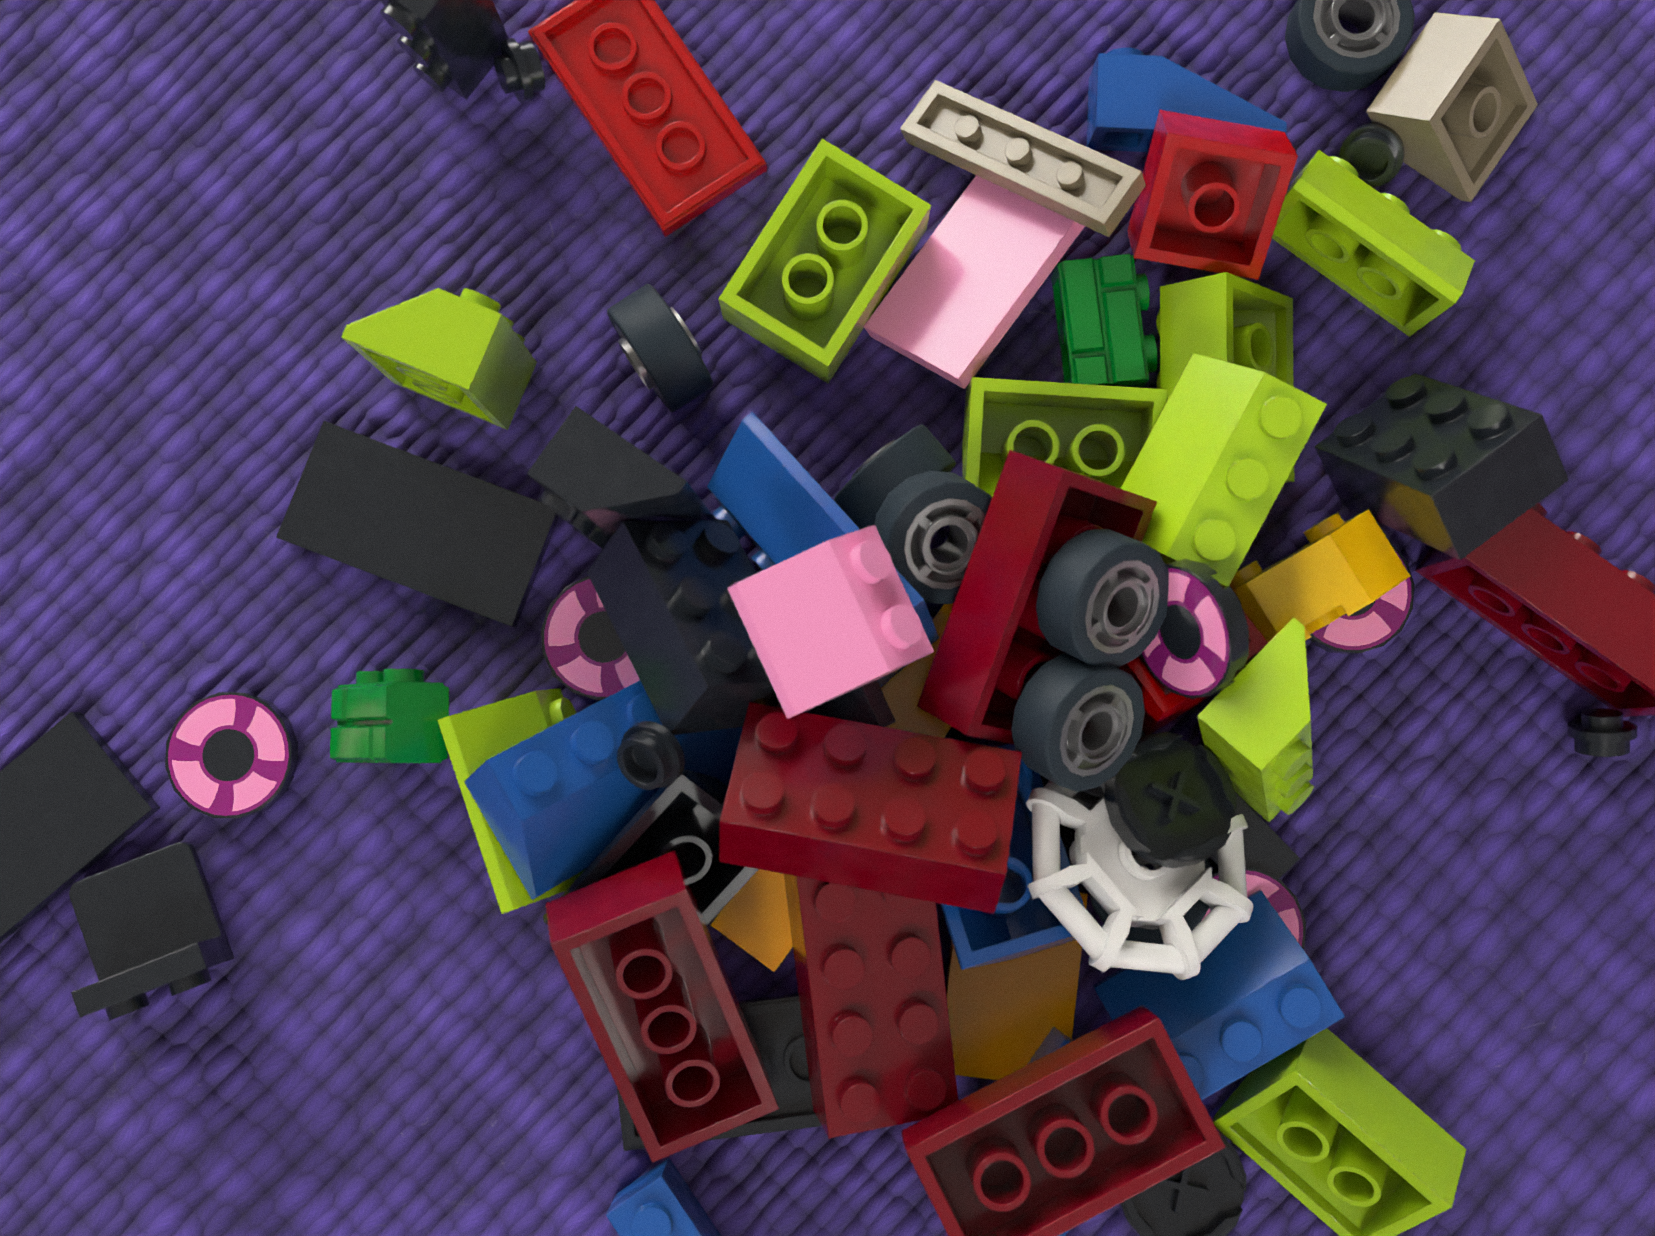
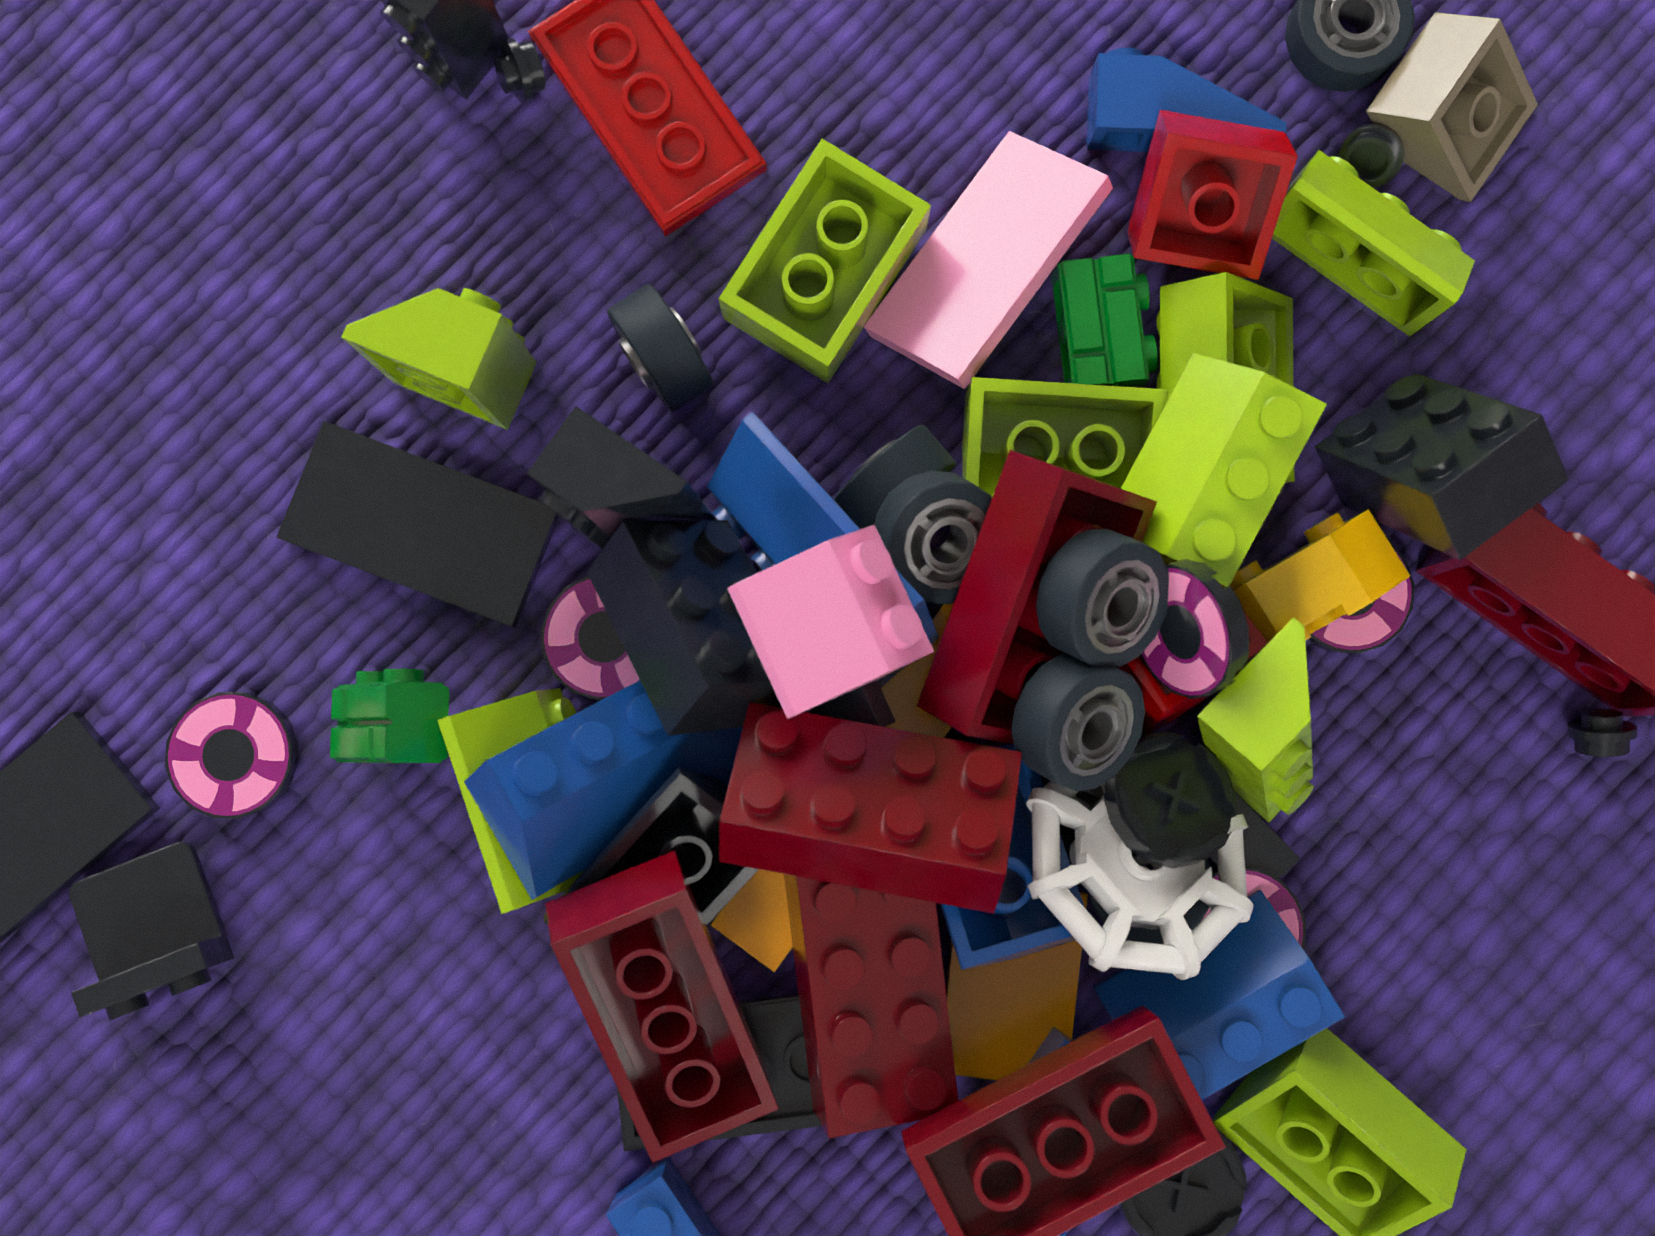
(650, 756): black plate -> none
(1023, 158): plate -> none

